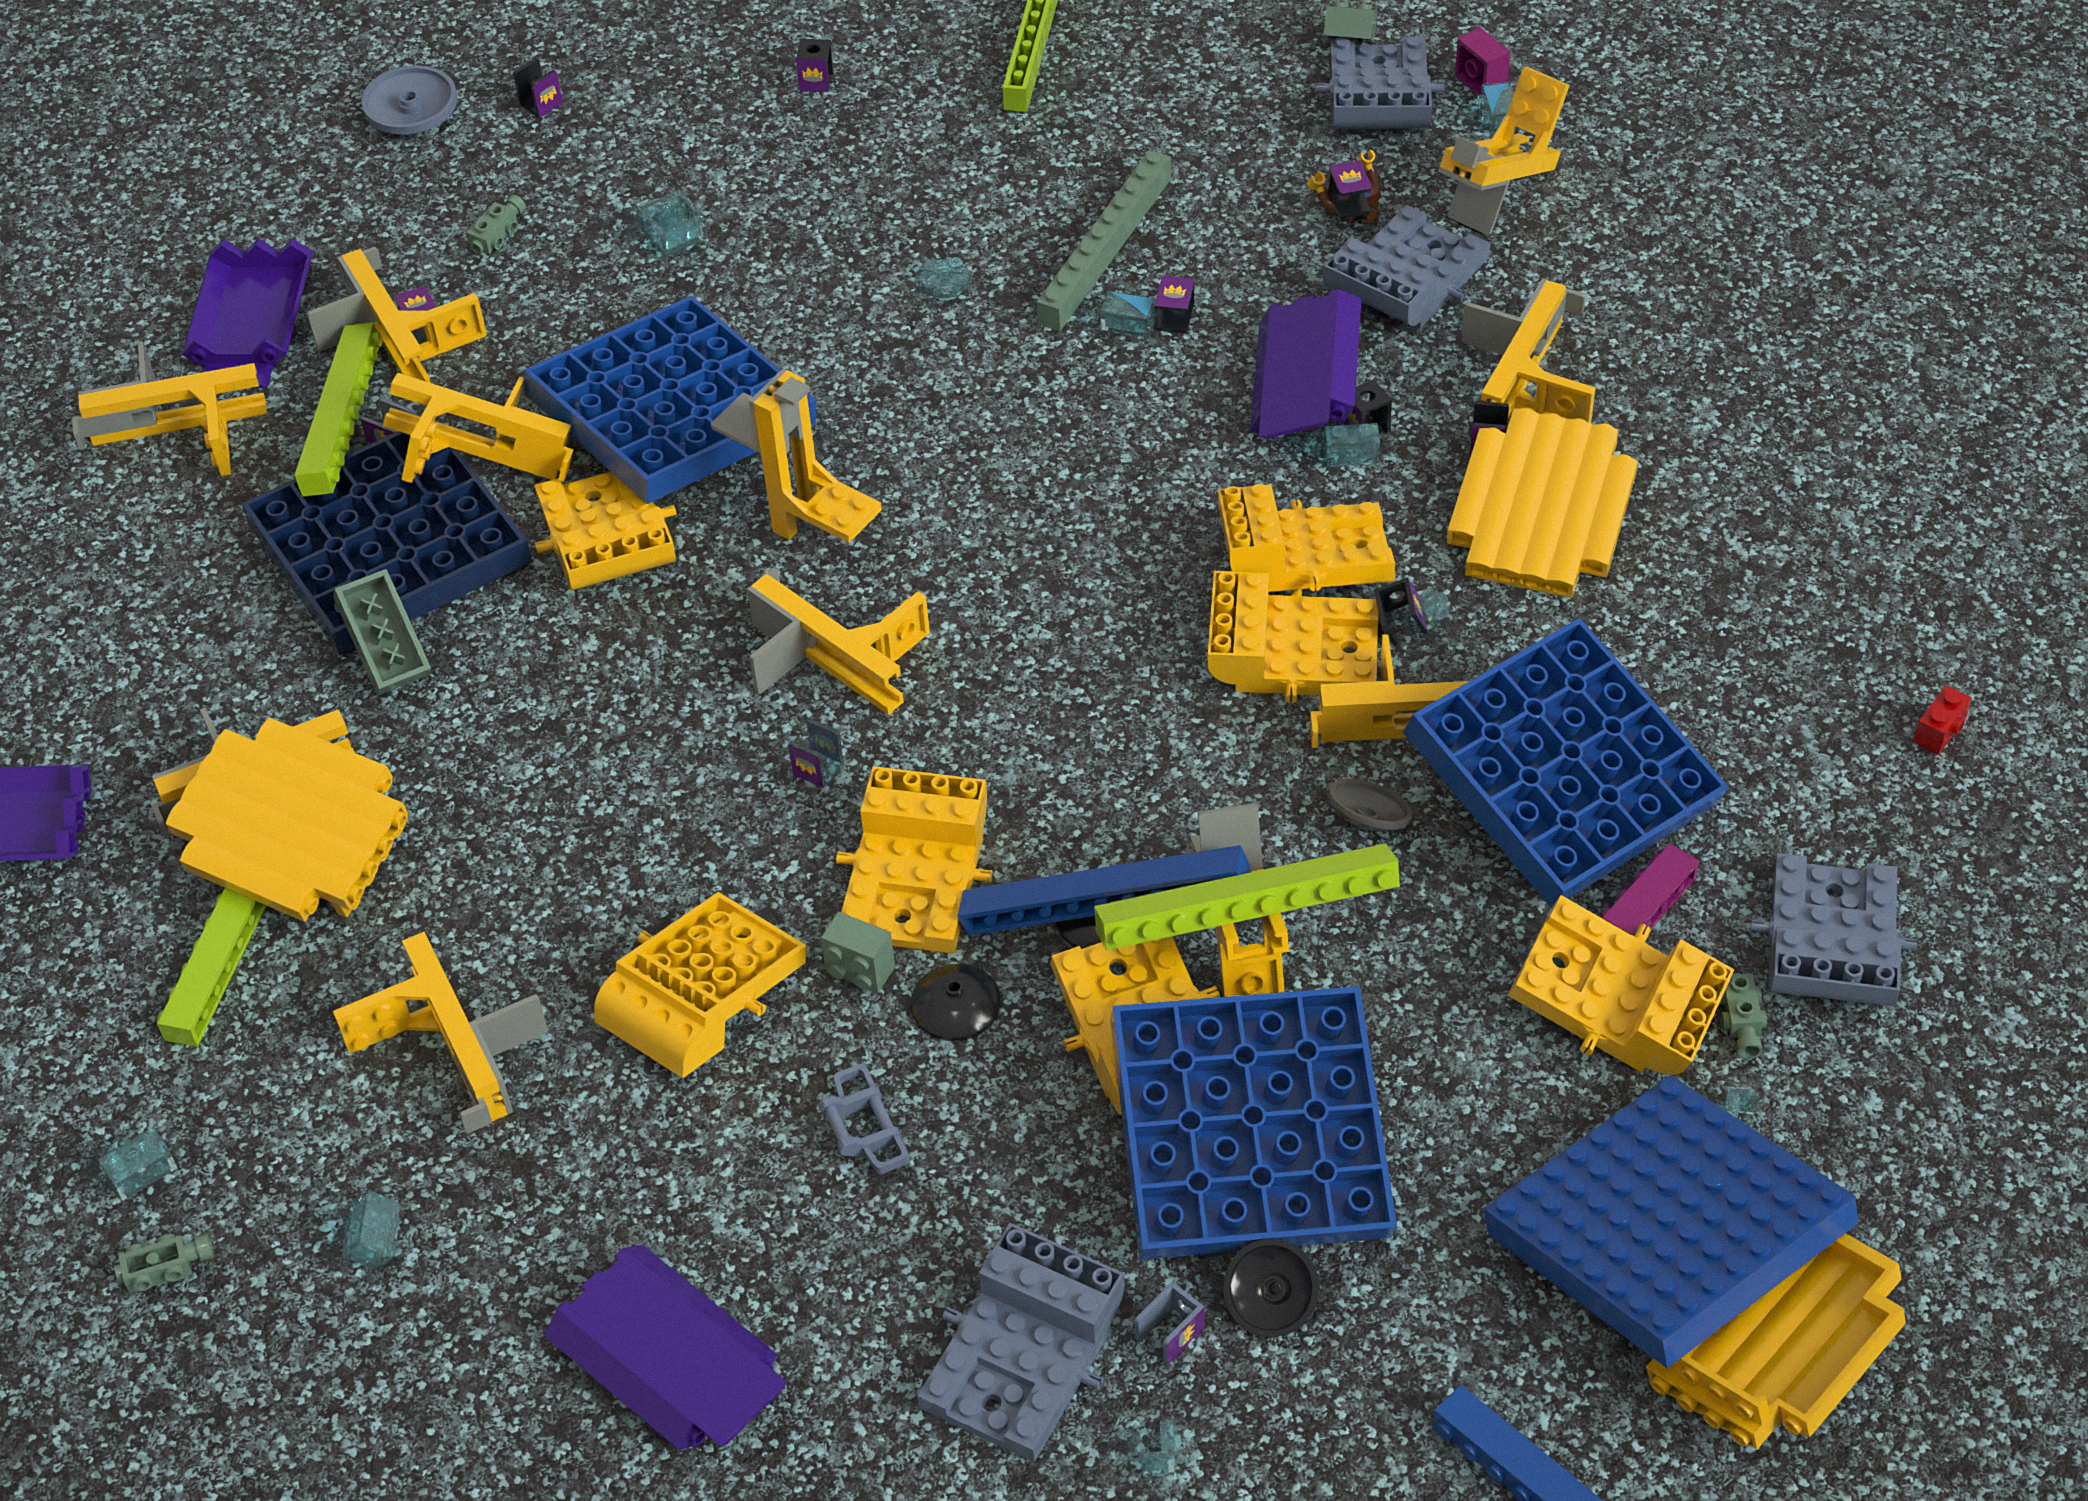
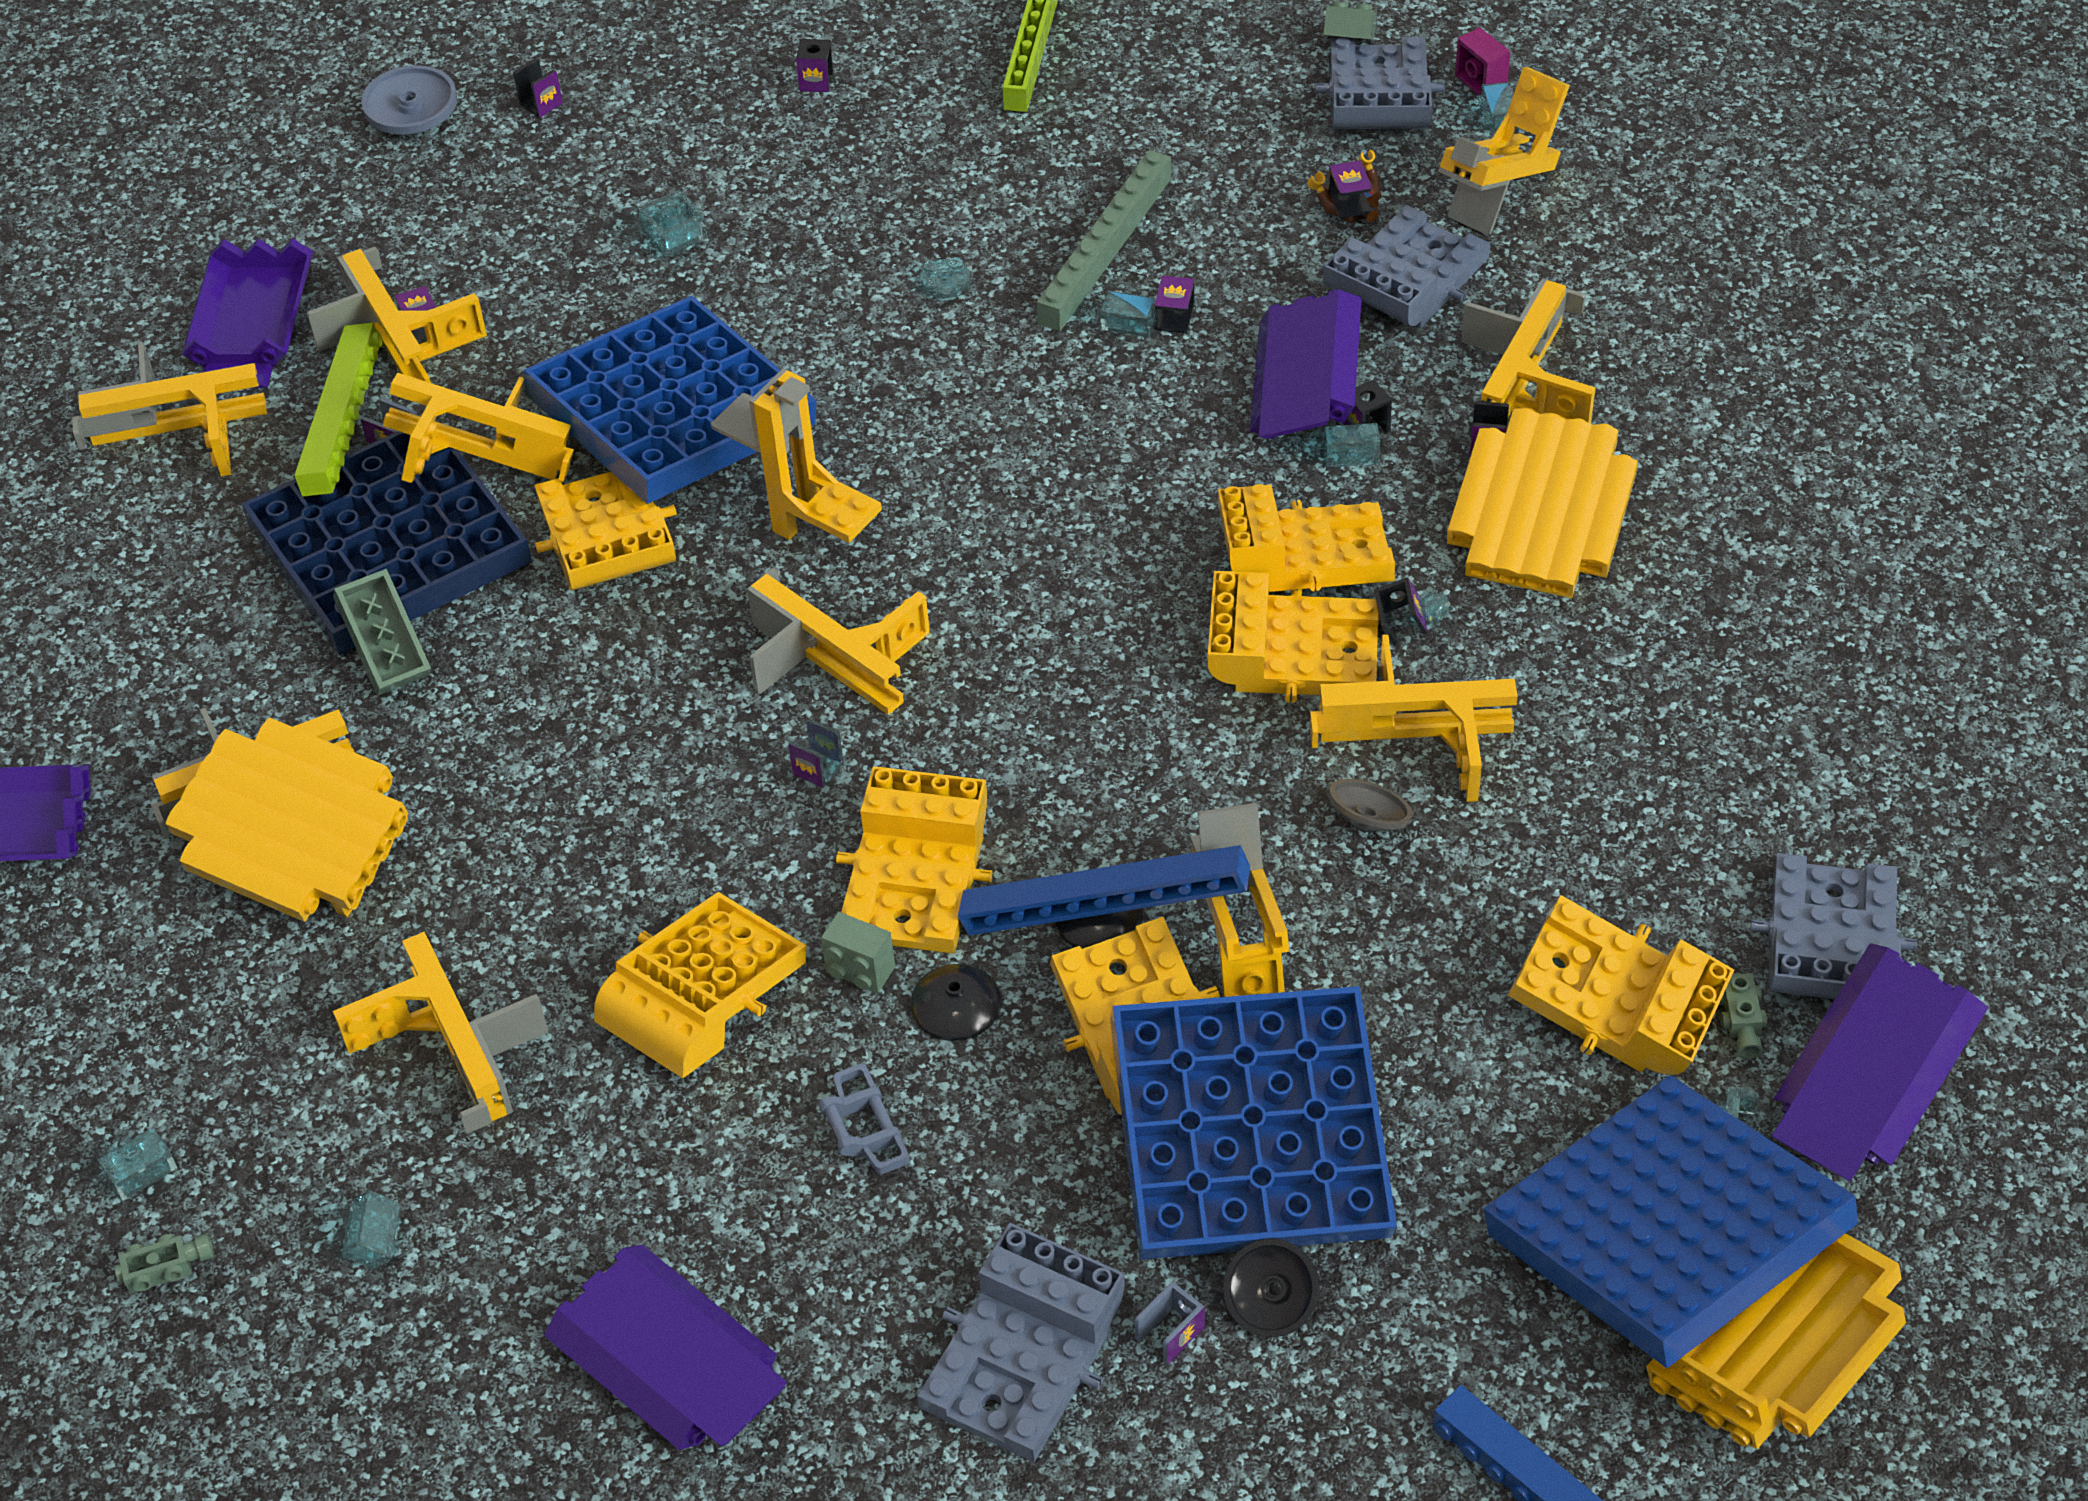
(209, 968): lime brick -> none
(495, 225): sand green brick -> none
(1163, 1462): clear light blue bracket -> none
(1246, 896): lime brick -> none
(1565, 761): blue brick -> none
(1653, 890): magenta brick -> none
(1874, 1063): none -> dark purple panel
(1942, 720): red brick -> none

